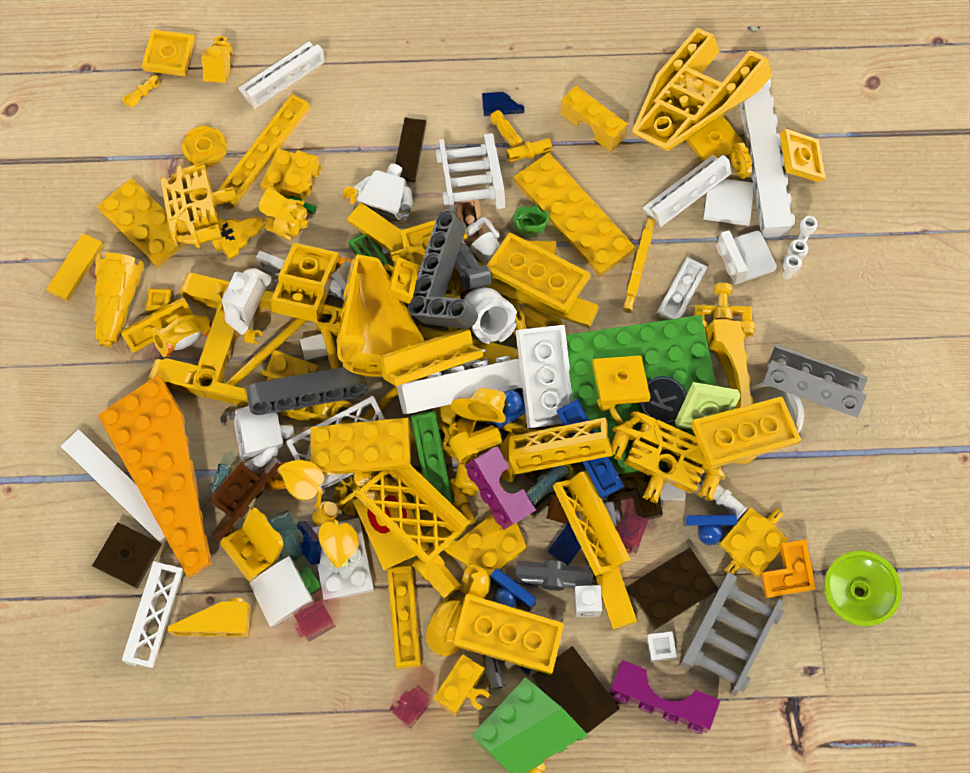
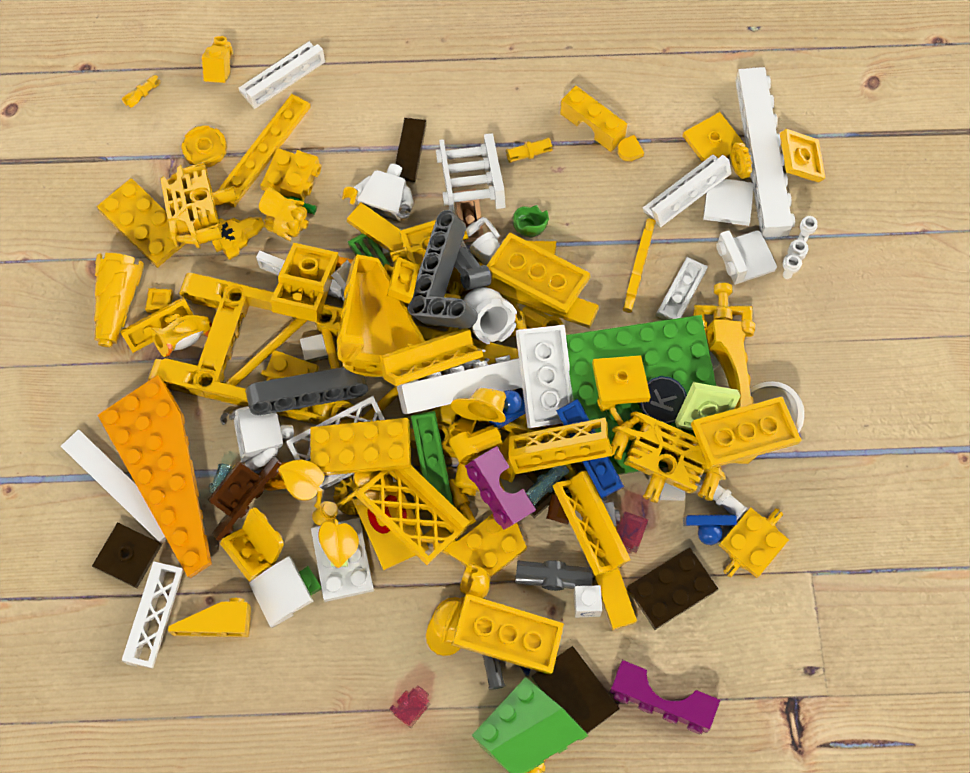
(75, 267): yellow tile -> none
(168, 52): yellow plate -> none
(243, 299): white torso -> none
(284, 524): clear light blue piece -> none
(310, 546): clear blue tile -> none
(313, 621): clear pink brick -> none
(404, 617): yellow tile -> none
(437, 575): yellow piece -> none
(461, 686): yellow brick -> none
(500, 101): clear blue tile -> none
(506, 129): yellow axle -> none
(510, 592): blue tile -> none
(565, 546): clear blue tile -> none
(574, 214): yellow plate -> none
(630, 149): none -> yellow tile
(634, 487): dark brown plate -> none
(661, 646): white plate -> none
(687, 101): yellow wedge -> none
(706, 634): light grey fence -> none
(795, 576): light orange plate -> none
(816, 380): light grey fence -> none
(875, 579): lime dish -> none

